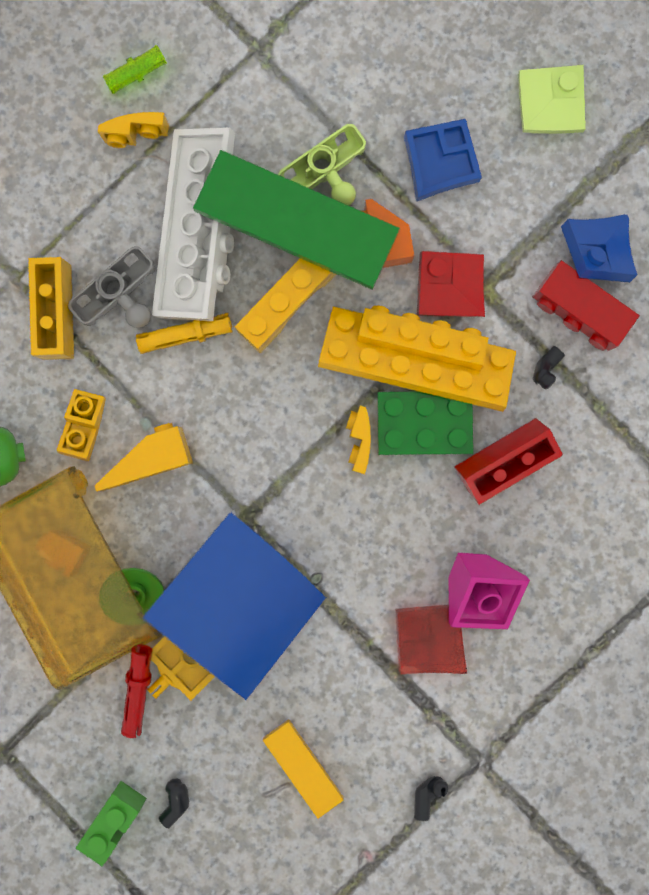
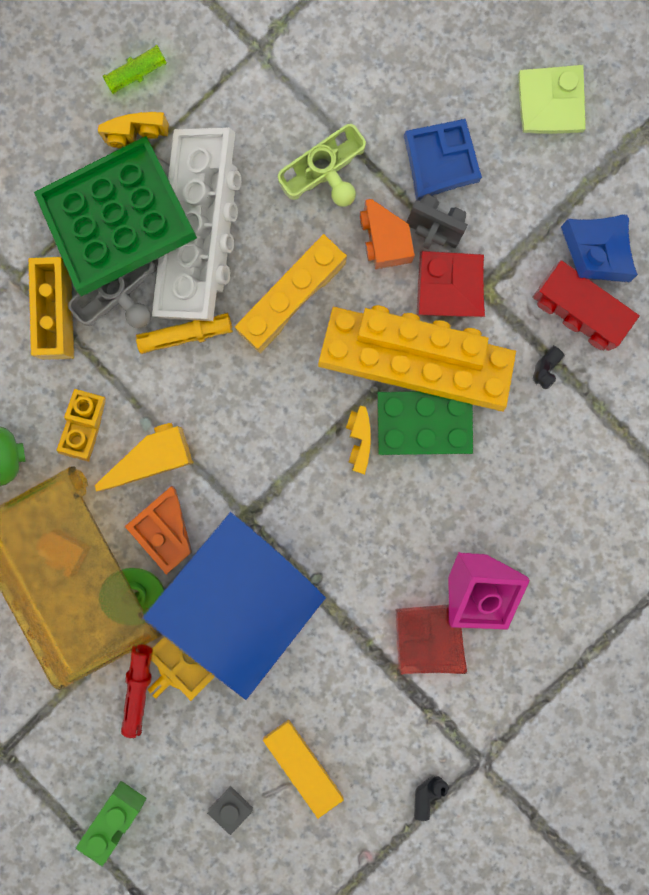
(114, 216): none -> green plate
(162, 531): none -> orange wing
(178, 802): black arm -> none
(230, 810): none -> dark grey plate
(296, 219): green tile -> none
(437, 225): none -> dark grey hips
(508, 460): red brick -> none

